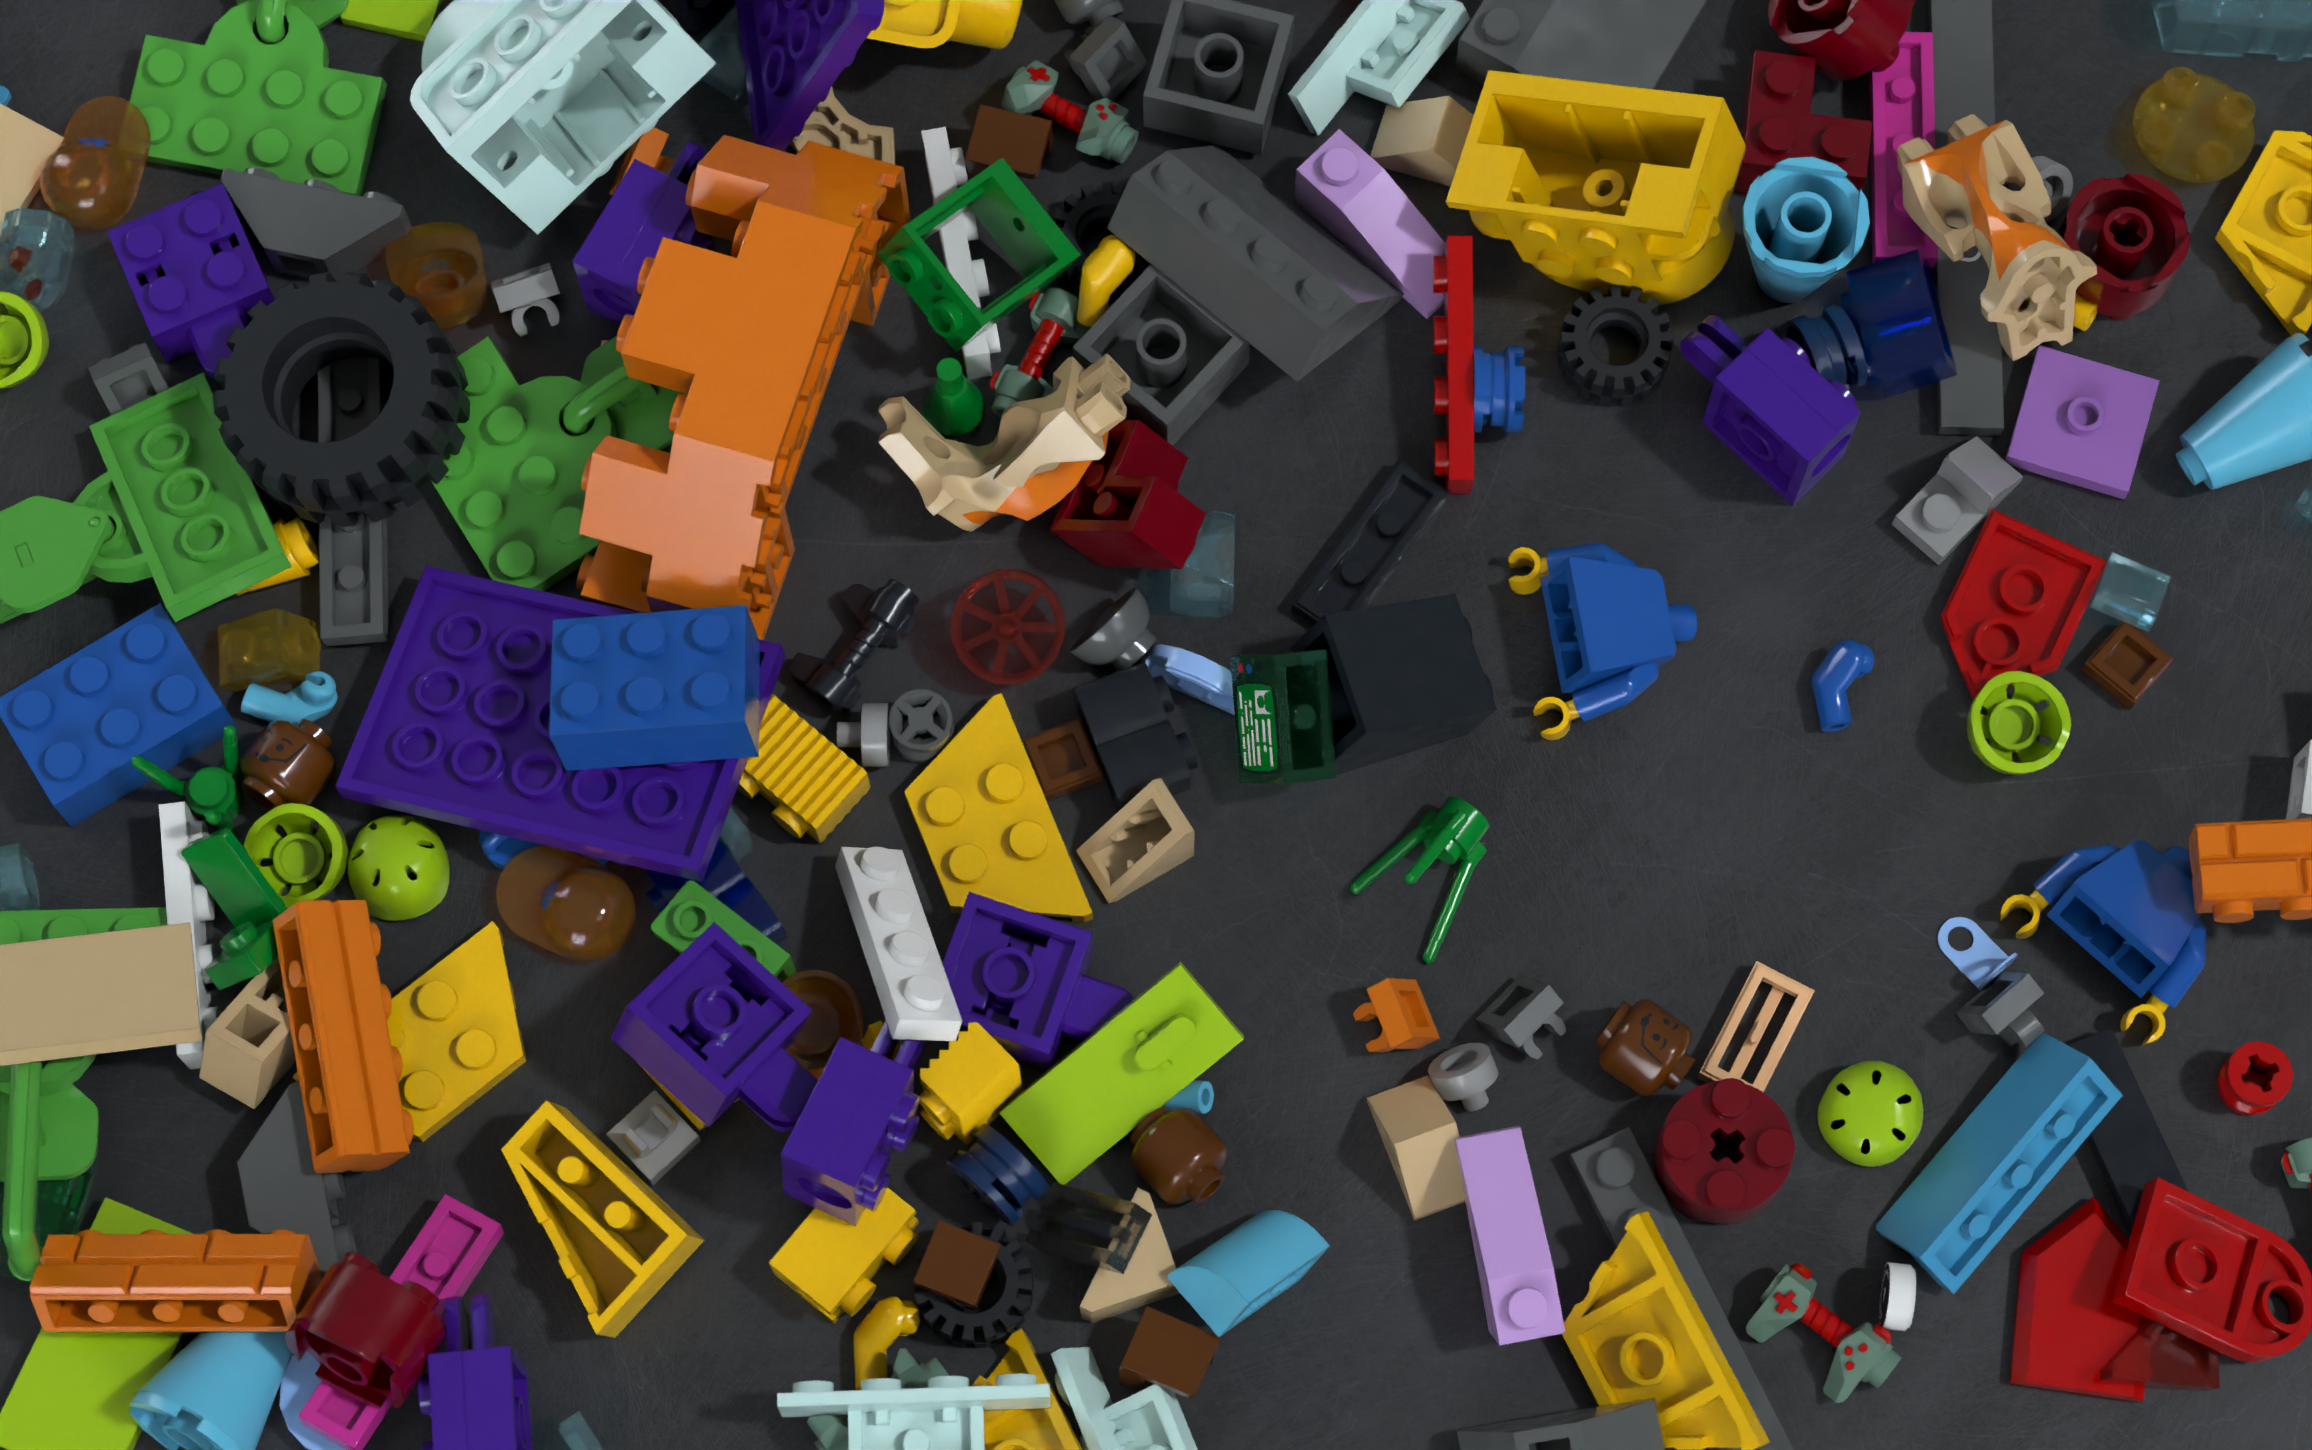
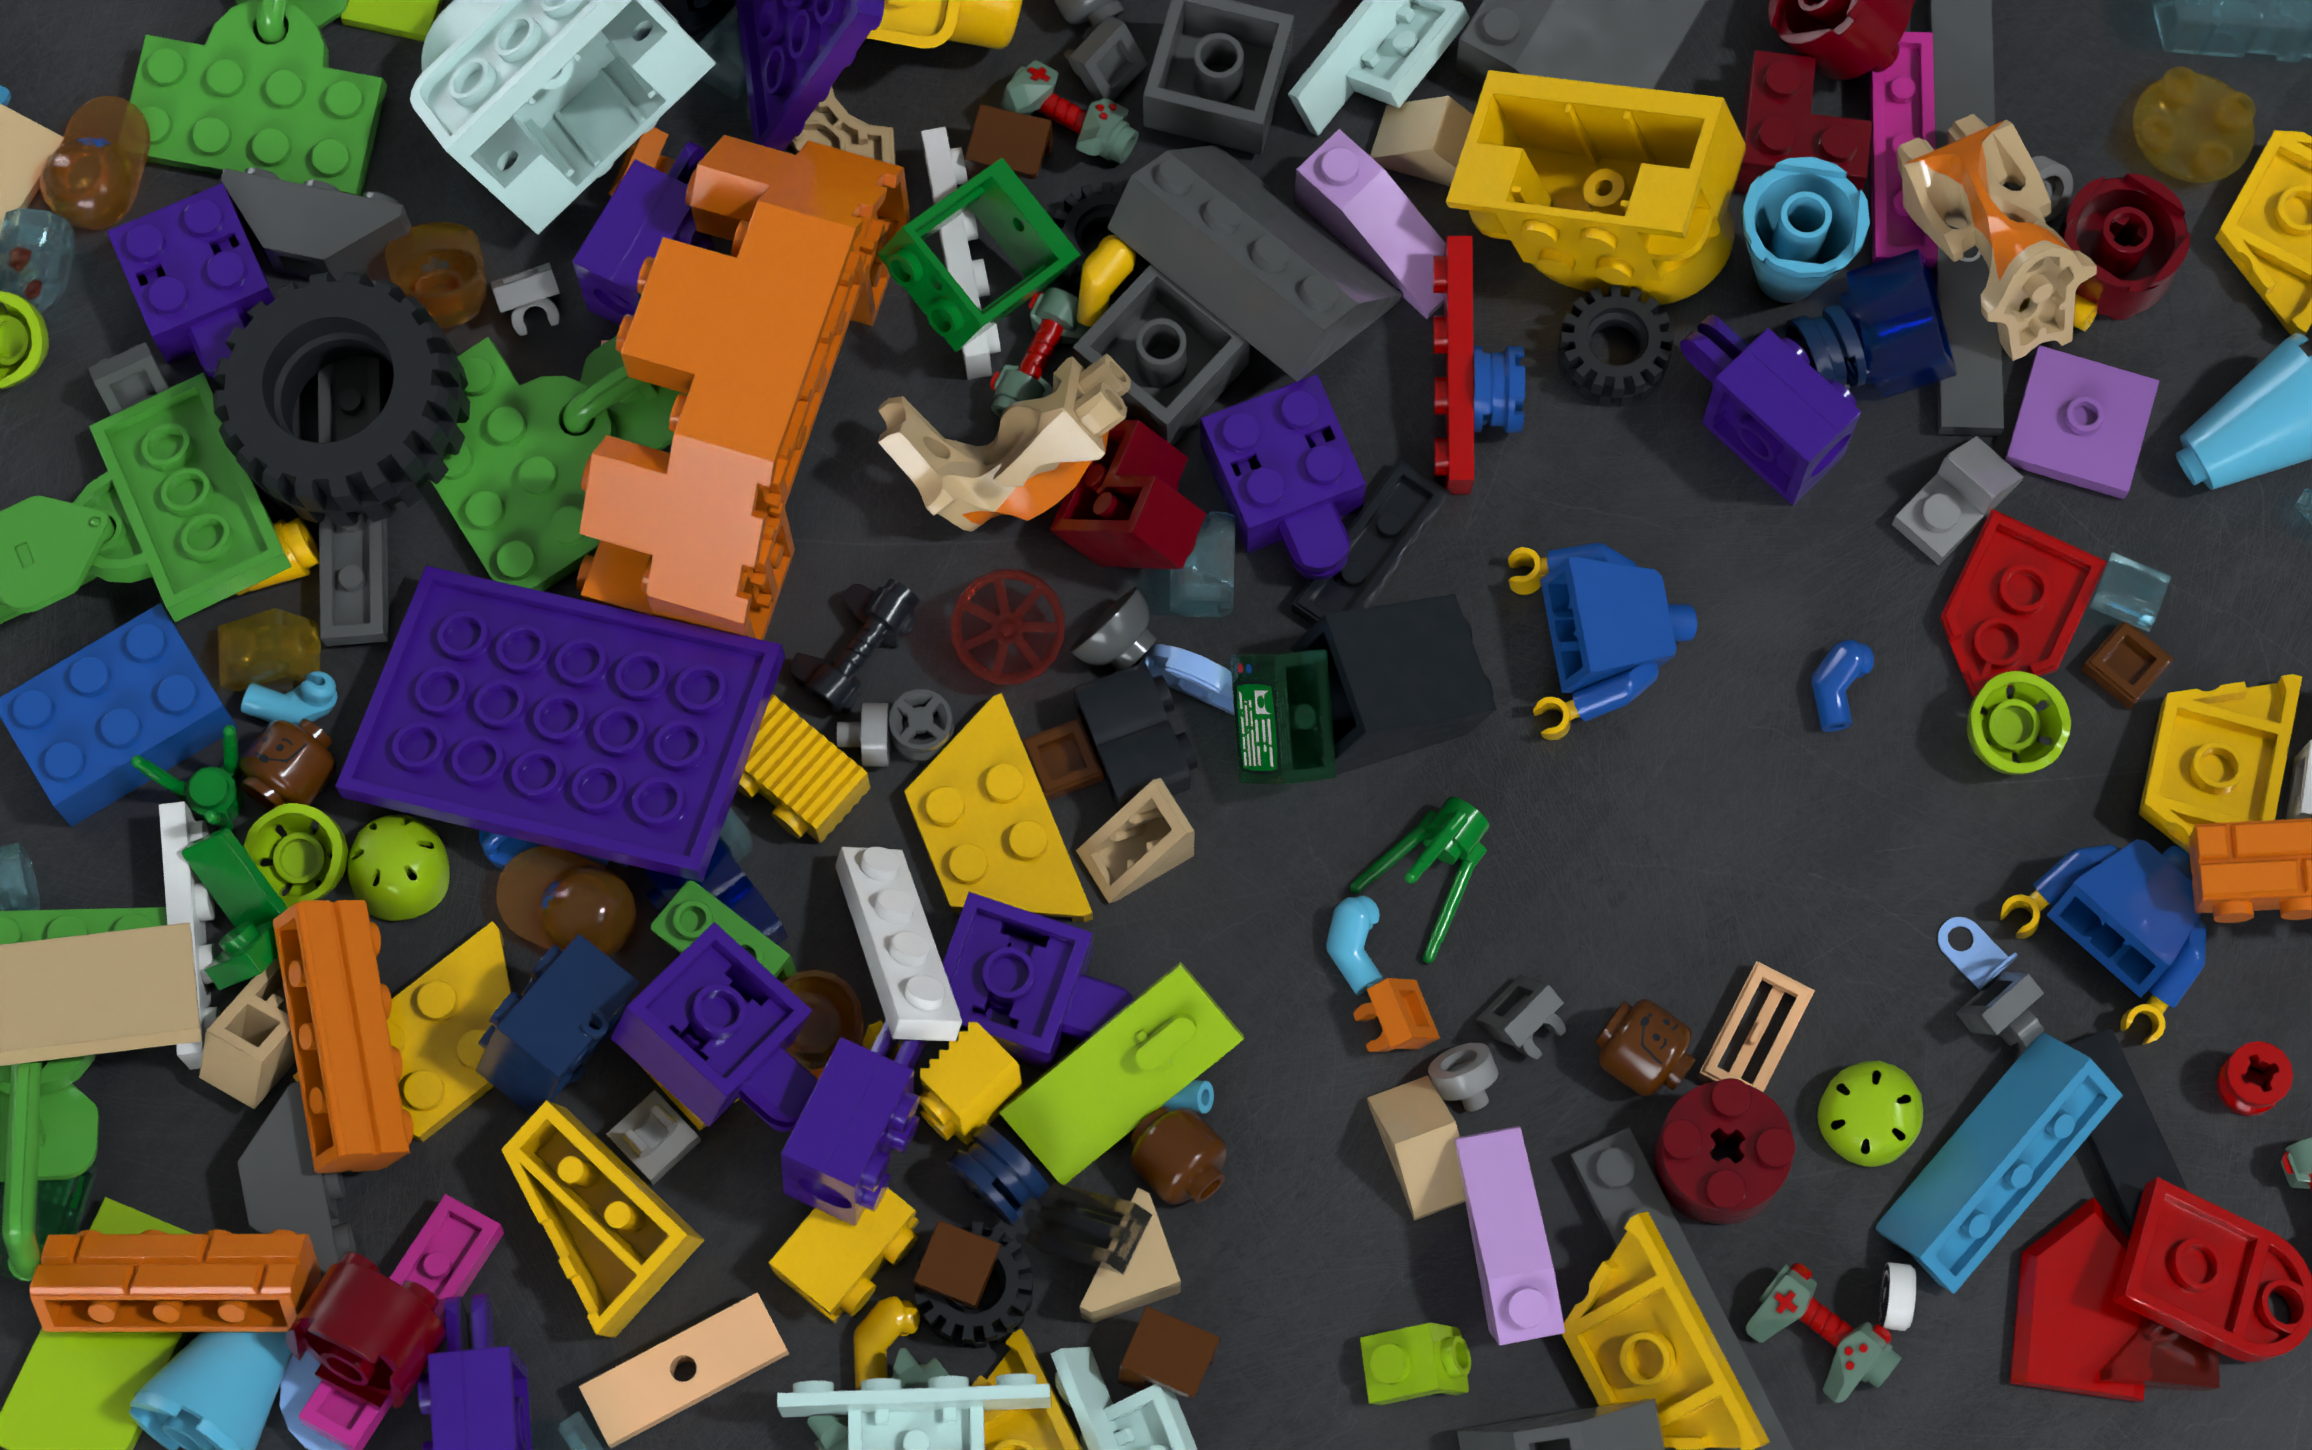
(554, 1023): none -> dark blue brick
(645, 1390): none -> light nougat tile
(655, 688): blue brick -> none
(953, 401): green cone -> none
(1248, 1267): medium azure brick -> none
(1291, 472): none -> dark purple brick
(1347, 939): none -> medium azure arm
(1415, 1363): none -> lime bracket
(2219, 756): none -> yellow wing

